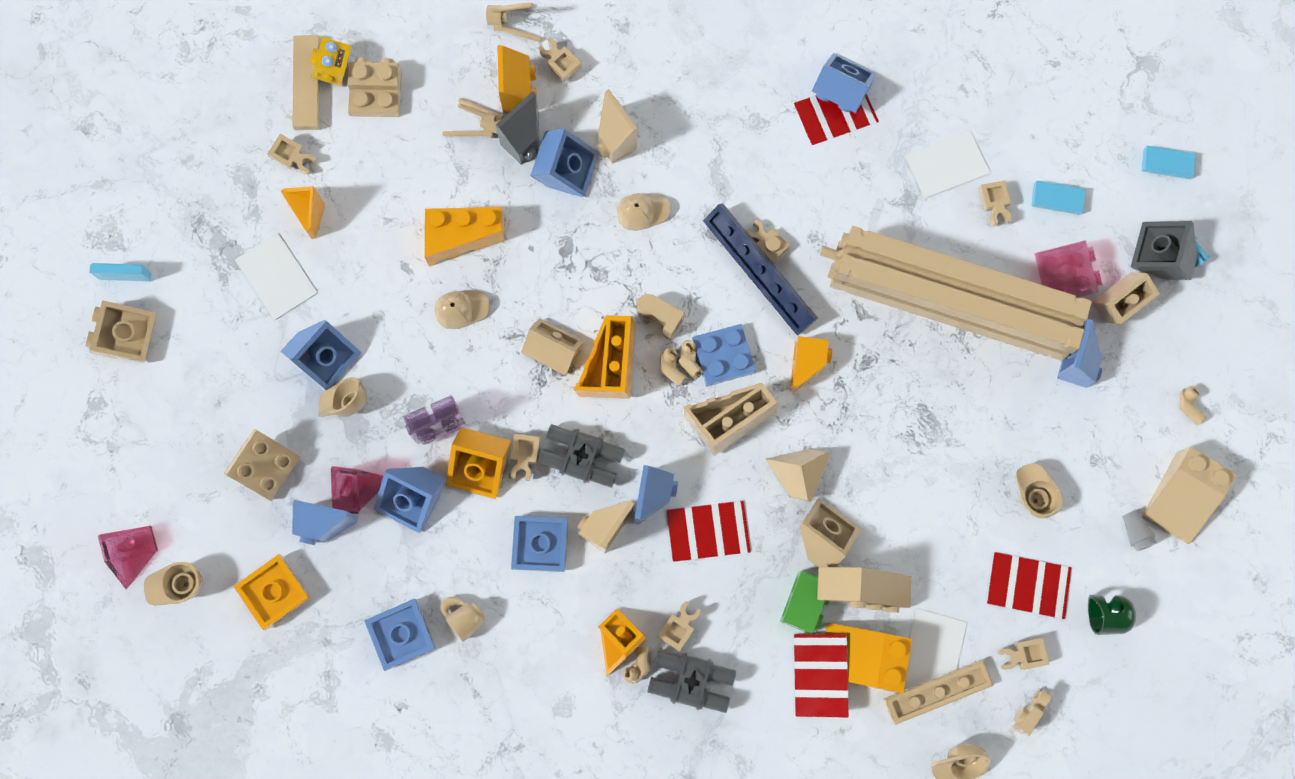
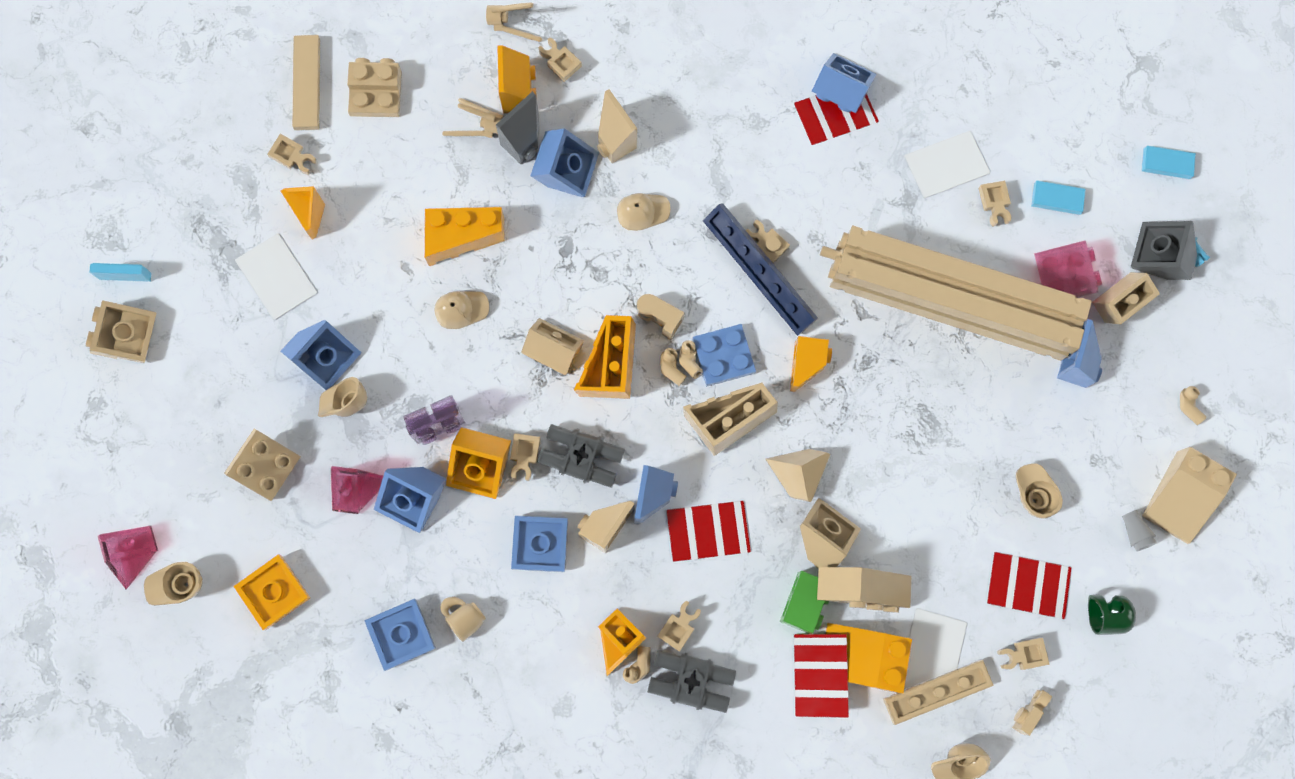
(319, 522): medium blue slope -> none
(330, 61): yellow head -> none

